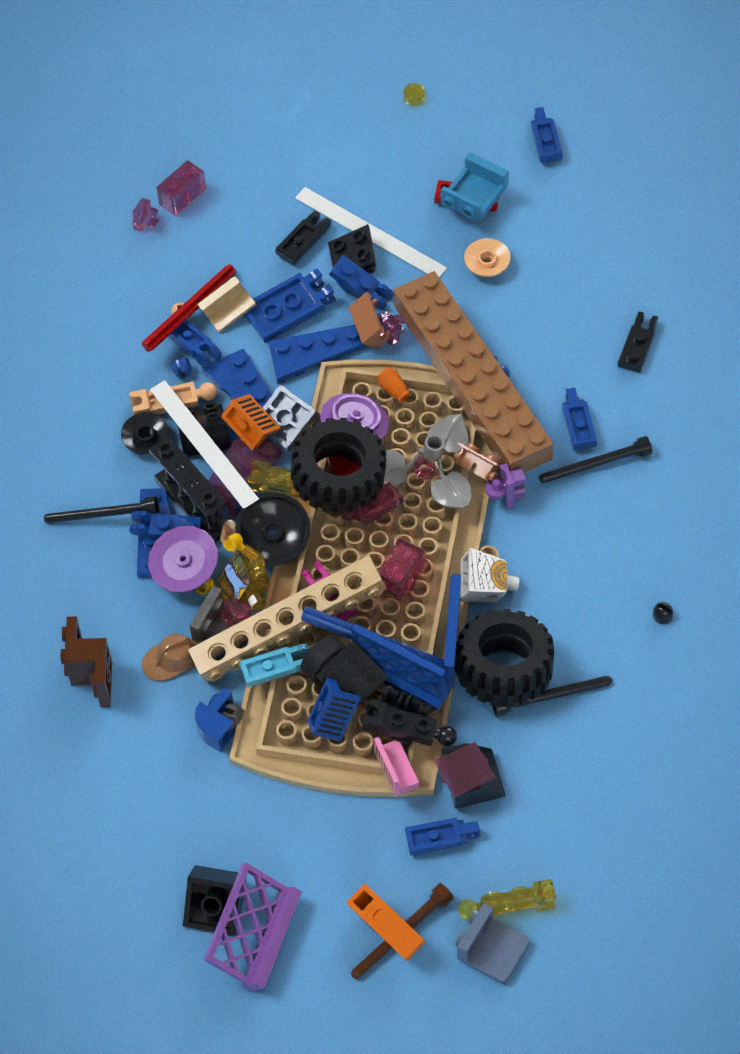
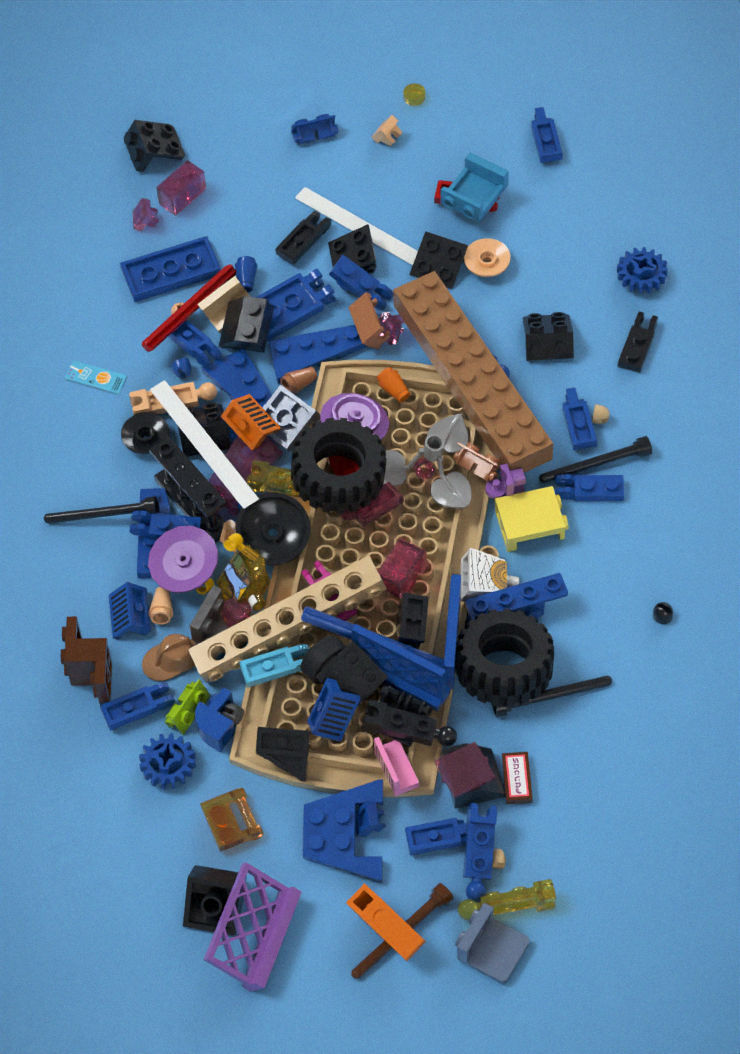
(95, 377): none -> medium azure sticker
(129, 610): none -> blue panel
(136, 705): none -> blue hinge
(151, 140): none -> black bracket
(161, 607): none -> light nougat cone
(170, 268): none -> blue tile
(175, 768): none -> blue gear
(184, 714): none -> lime hinge
(223, 823): none -> clear orange plate
(246, 271): none -> blue cone
(247, 324): none -> black slope
(285, 749): none -> black wing
(299, 379): none -> nougat cone
(322, 125): none -> blue hinge
(331, 829): none -> blue wing
(367, 819): none -> blue tile
(385, 130): none -> light nougat tile
(412, 619): none -> black hinge
(441, 256): none -> black hinge
(479, 850): none -> blue plate
(498, 859): none -> tan hand
(517, 778): none -> tile
(525, 597): none -> blue bracket
(530, 516): none -> light yellow panel
(548, 336): none -> black bracket
(590, 487): none -> blue hinge
(600, 414): none -> tan hinge
(642, 270): none -> blue gear

